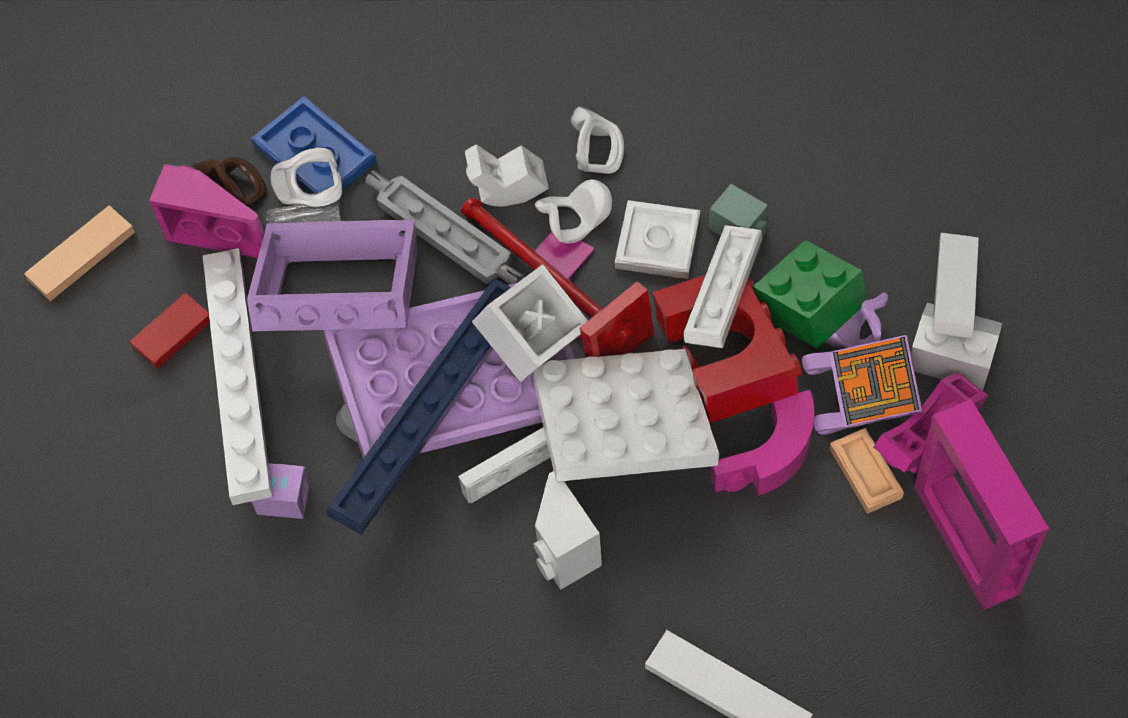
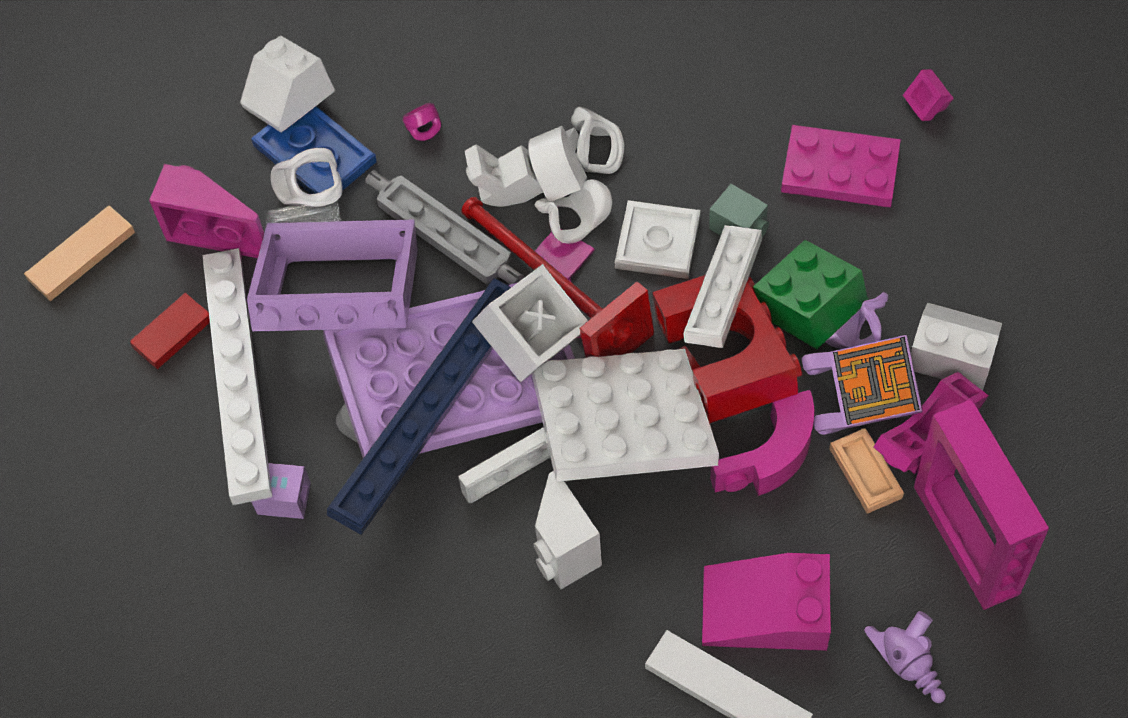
(220, 170): reddish brown piece -> none
(284, 84): none -> white slope
(419, 117): none -> dark pink tile
(556, 163): none -> white brick
(768, 602): none -> dark pink slope
(841, 166): none -> dark pink plate
(909, 654): none -> lavender piece
(927, 95): none -> dark pink tile
(955, 285): white tile -> none

